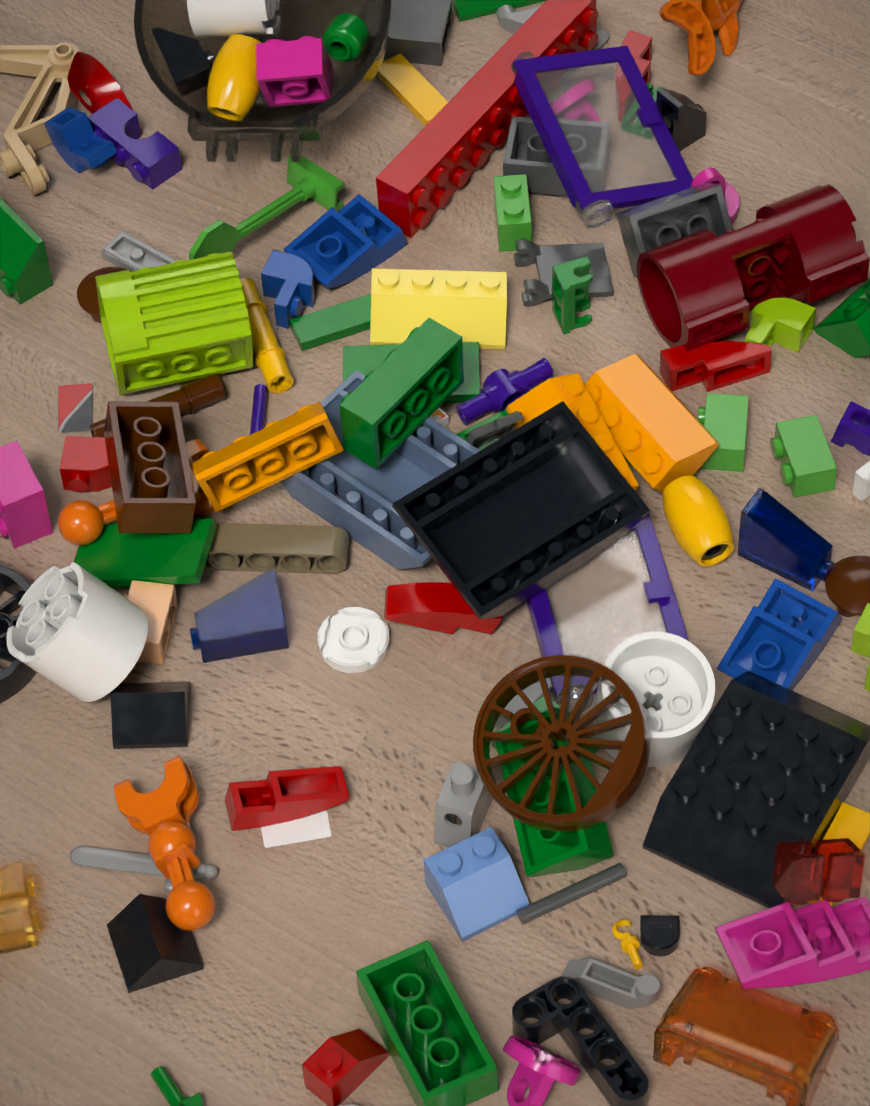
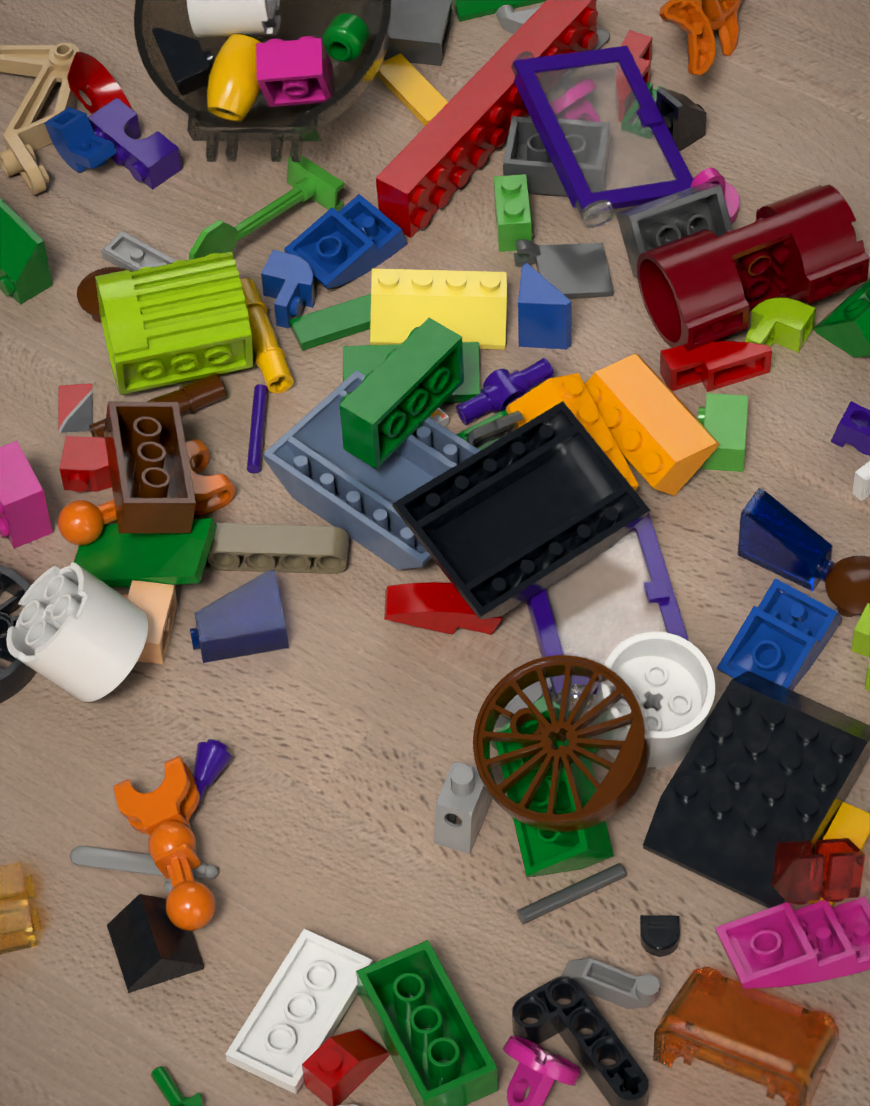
(150, 715): black slope -> none
(209, 763): none -> dark purple cone
(267, 456): light orange slope -> none
(284, 796): red slope -> none
(298, 830): white sticker -> none
(298, 1010): none -> white plate
(353, 640): white tile -> none
(475, 883): medium blue slope -> none
(542, 313): none -> blue slope
(571, 293): green hinge -> none
(629, 943): yellow hand -> none
(698, 521): yellow piece -> none
(804, 456): bright green brick -> none

